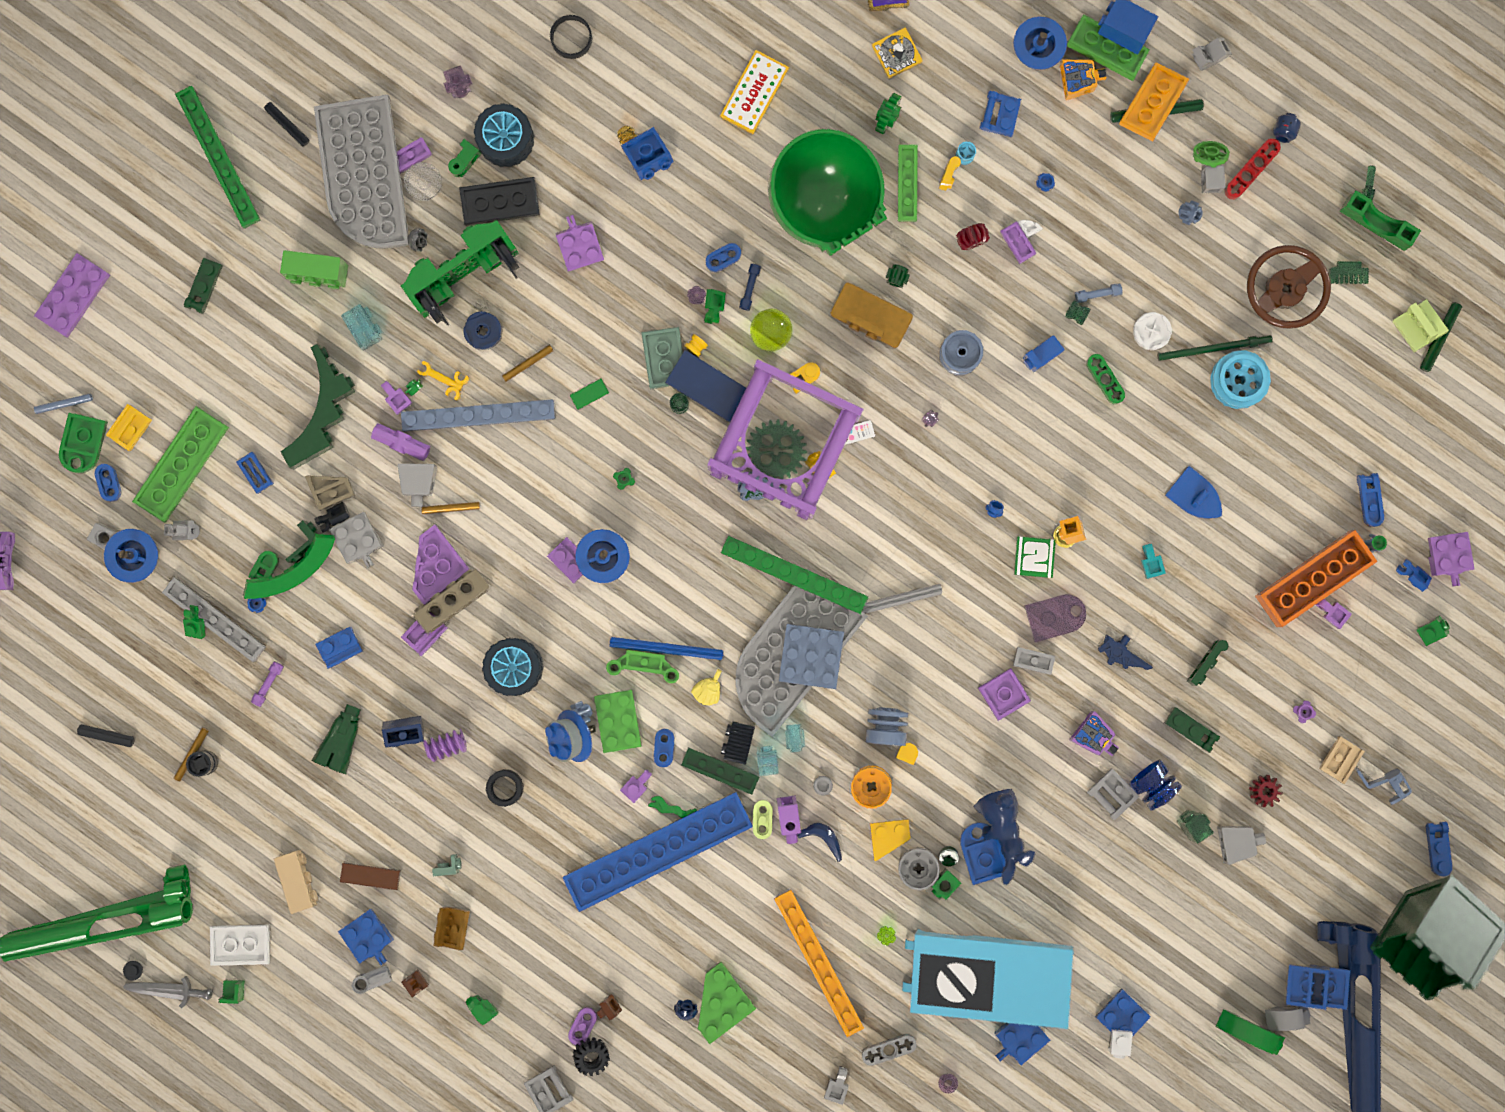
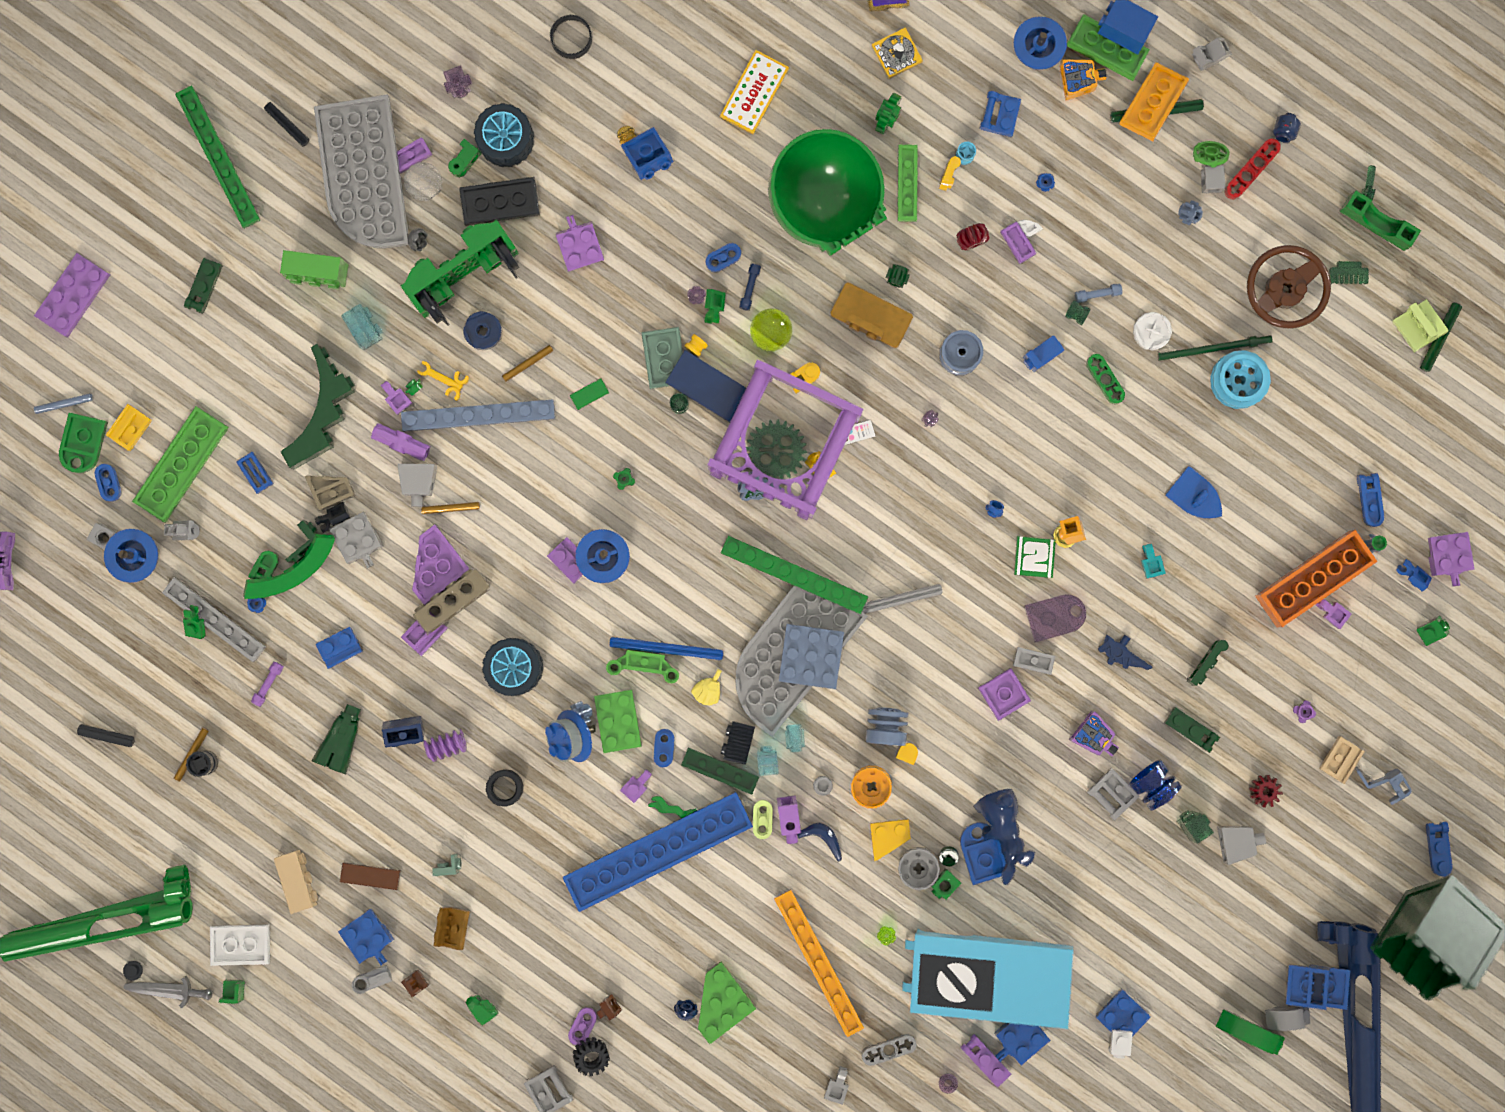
(986, 1061): none -> medium lavender plate

